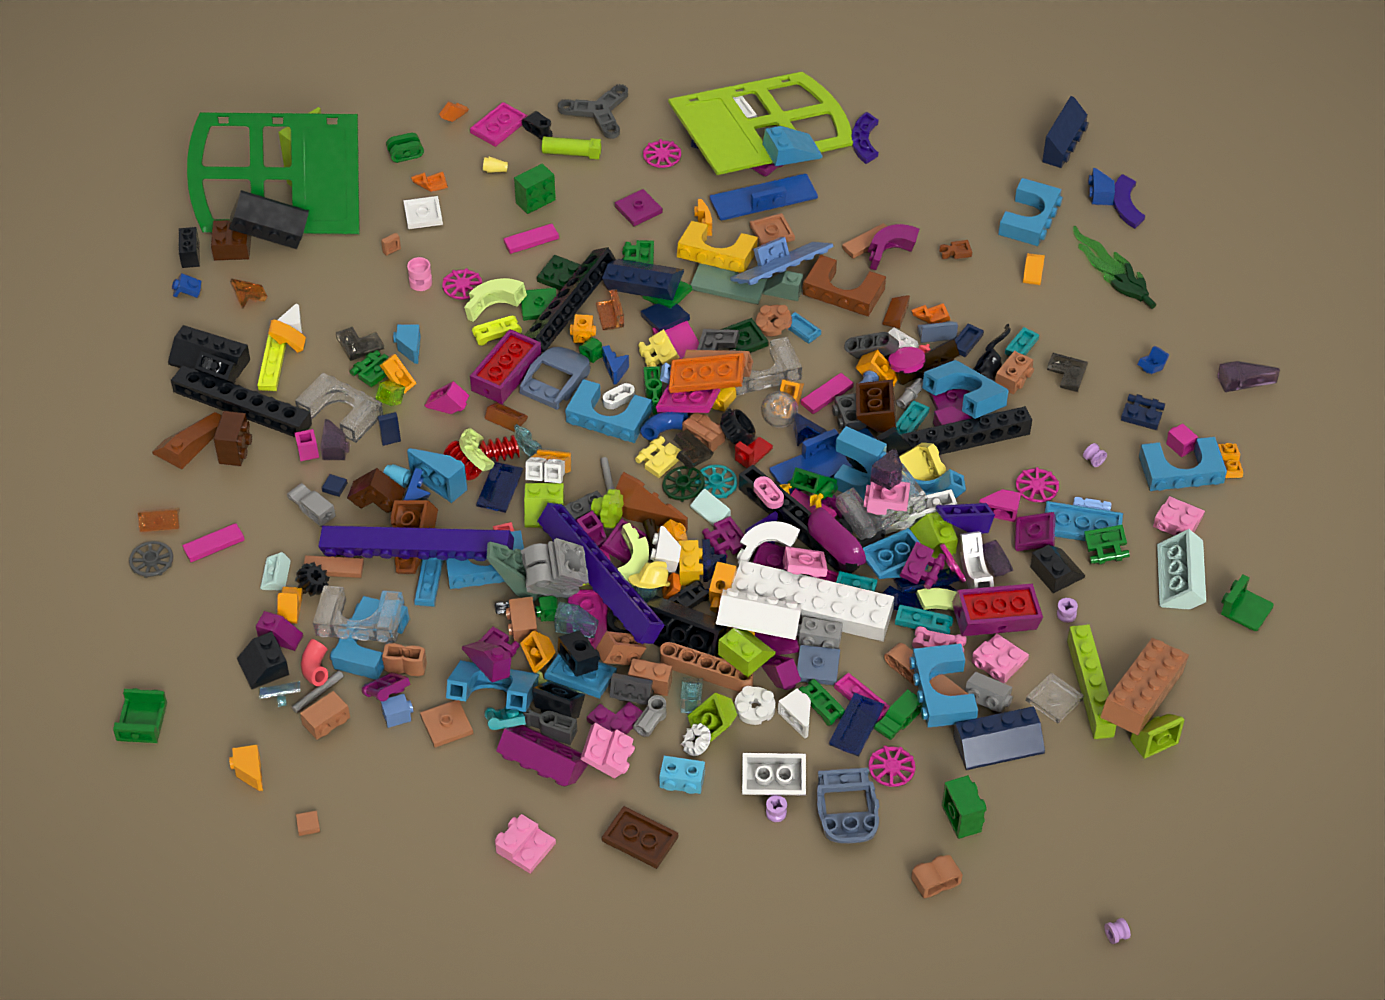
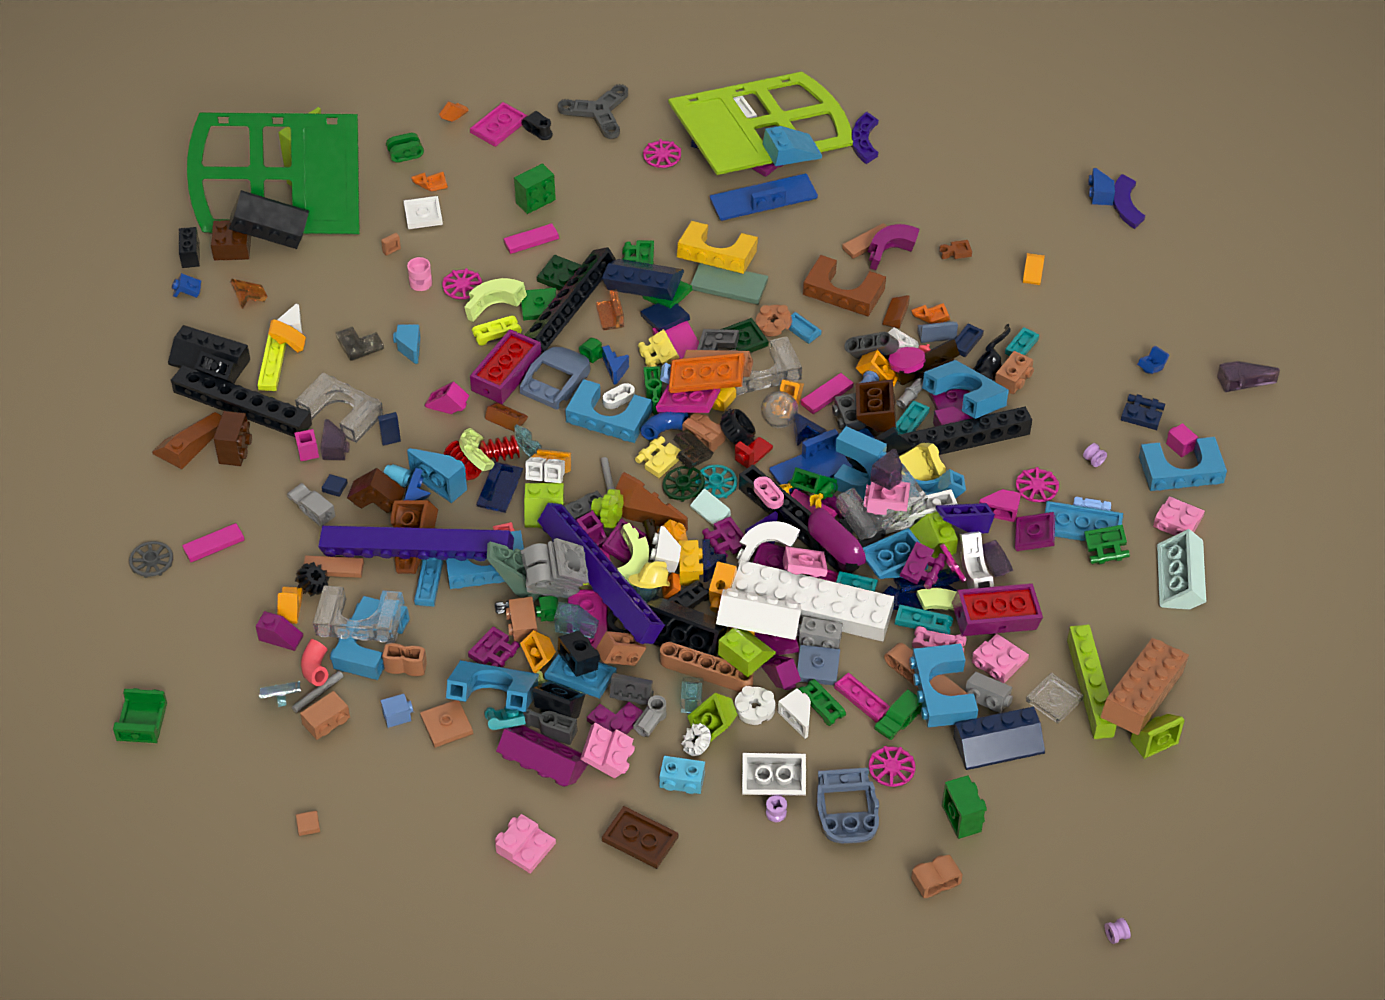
(159, 519): clear orange panel -> none
(247, 765): light orange slope -> none
(263, 661): black slope -> none
(275, 572): light aqua slope -> none
(373, 373): green plate -> none
(385, 685): magenta plate -> none
(390, 393): clear neon green brick -> none
(397, 372): light orange slope -> none
(489, 659): magenta slope -> none
(494, 165): light yellow cone -> none
(572, 147): lime piece -> none
(582, 328): light orange brick -> none
(638, 207): magenta plate -> none
(658, 672): nougat brick -> none
(704, 215): light orange slope -> none
(771, 228): nougat plate -> none
(776, 258): medium blue bracket -> none
(785, 285): sand green slope -> none
(856, 724): clear blue piece -> none
(1032, 229): dark azure arch -> none
(1055, 568): black slope -> none
(1065, 133): dark blue slope -> none
(1070, 613): lavender wheel -> none
(1071, 368): clear smoke plate -> none
(1118, 272): piece -> none
(1231, 457): light orange slope -> none
(1245, 606): green bracket -> none

